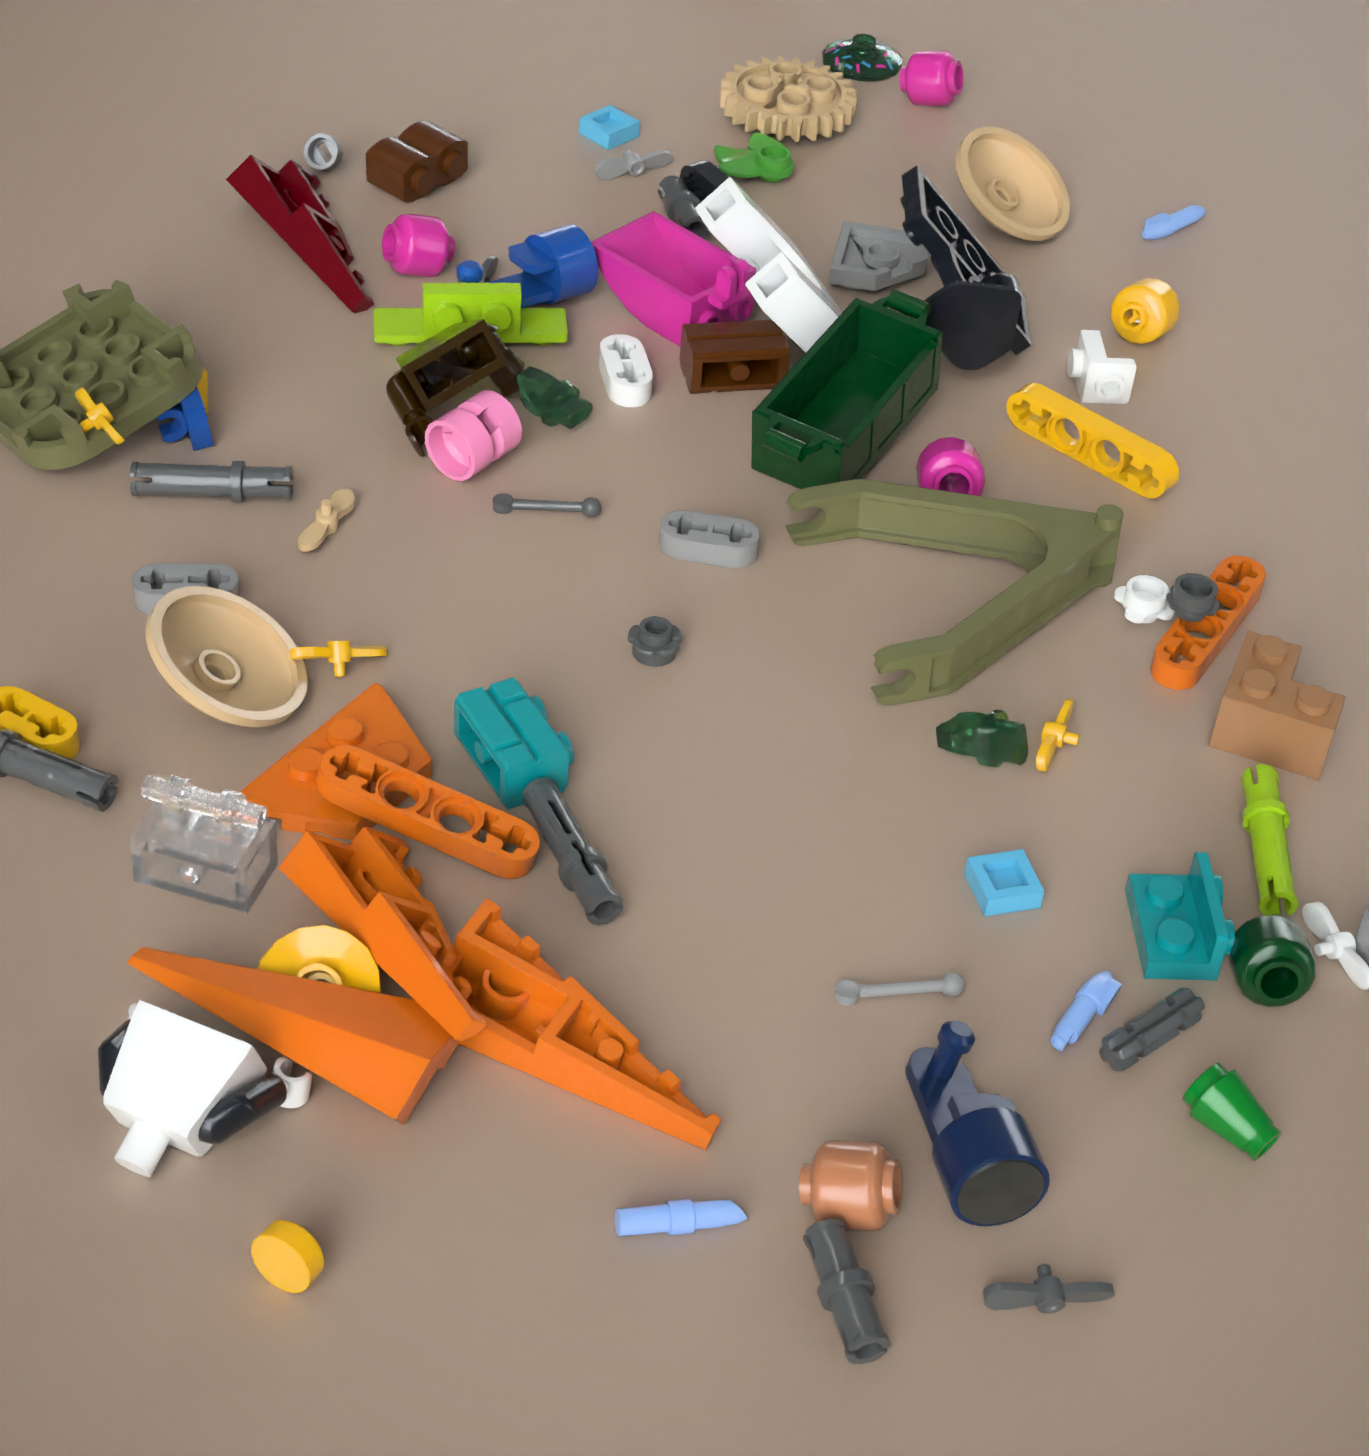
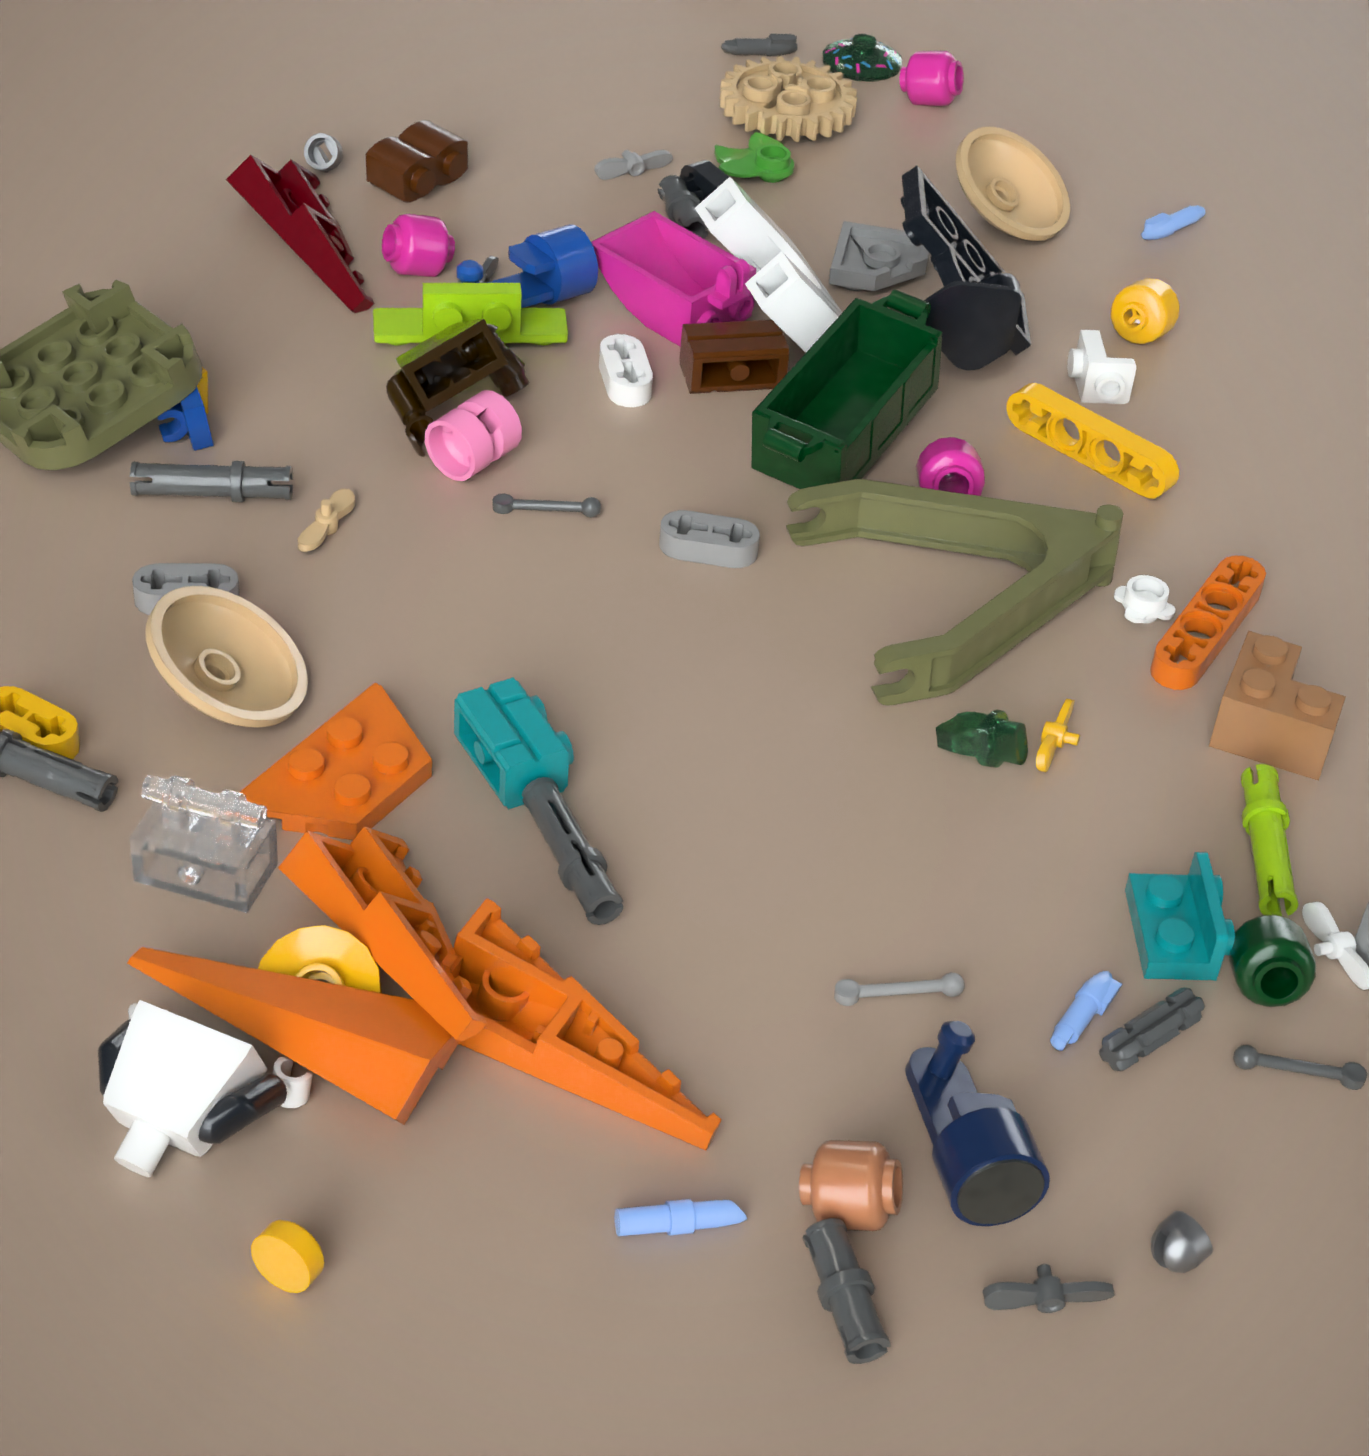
(97, 416): yellow piece -> none
(338, 653): yellow piece -> none
(423, 819): orange beam -> none
(552, 398): clear green piece -> none
(609, 127): medium azure tile -> none
(654, 641): dark grey plate -> none
(771, 46): none -> dark grey piece
(1004, 882): medium azure tile -> none
(1180, 1243): none -> flat silver hinge
(1193, 597): dark grey plate -> none
(1231, 1111): green cone -> none
(1350, 1075): none -> dark grey hinge

